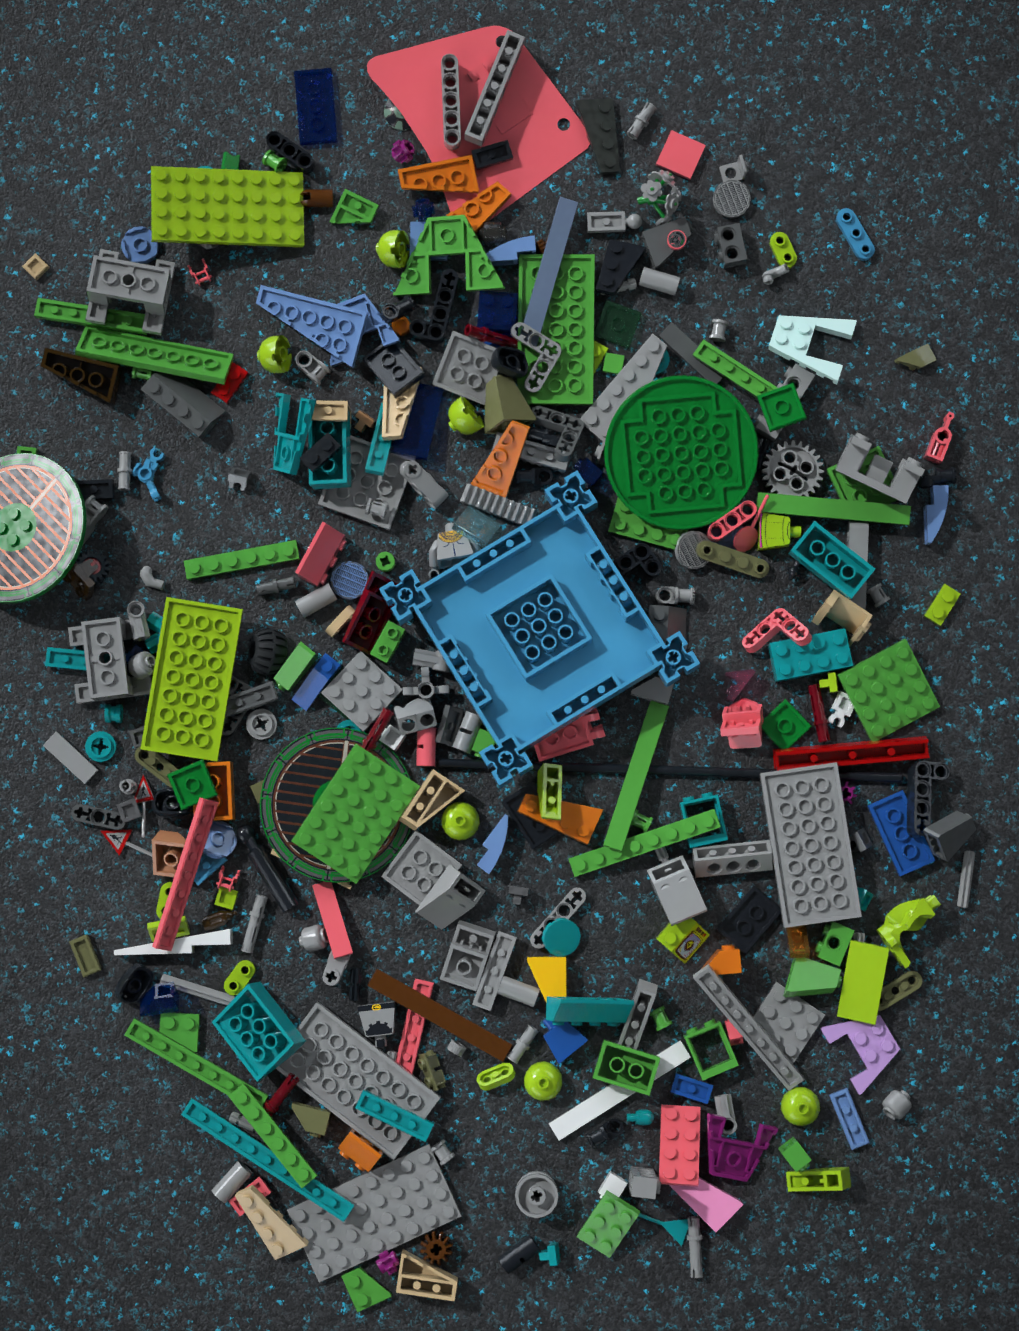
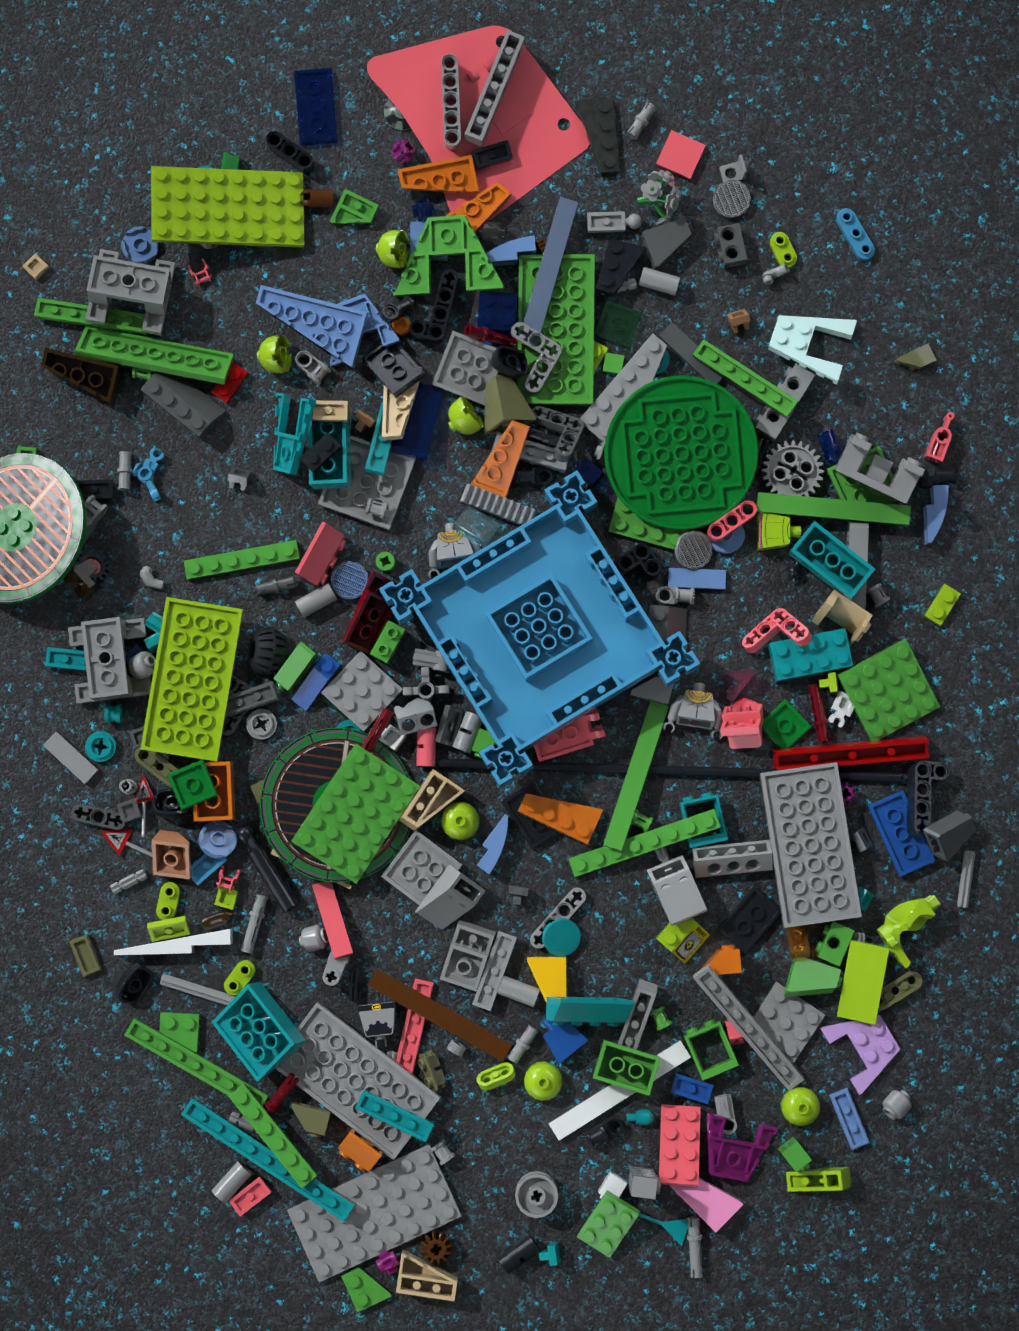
(128, 881): none -> light grey axle
(138, 622): light grey piece -> none
(160, 999): clear blue slope -> none
(185, 874): coral tile -> none
(273, 1229): tan wing -> none
(274, 161): bright green bush -> none
(341, 620): tan beam -> none
(423, 483): light grey piece -> none
(550, 791): lime slope -> none
(676, 240): tile -> none
(696, 709): none -> light grey torso
(697, 578): none -> medium blue tile
(718, 330): light grey bush -> none
(732, 559): olive plate -> none
(737, 318): none -> medium nougat tile
(748, 535): coral piece -> none
(781, 407): green tile -> none
(830, 446): none -> clear blue piece

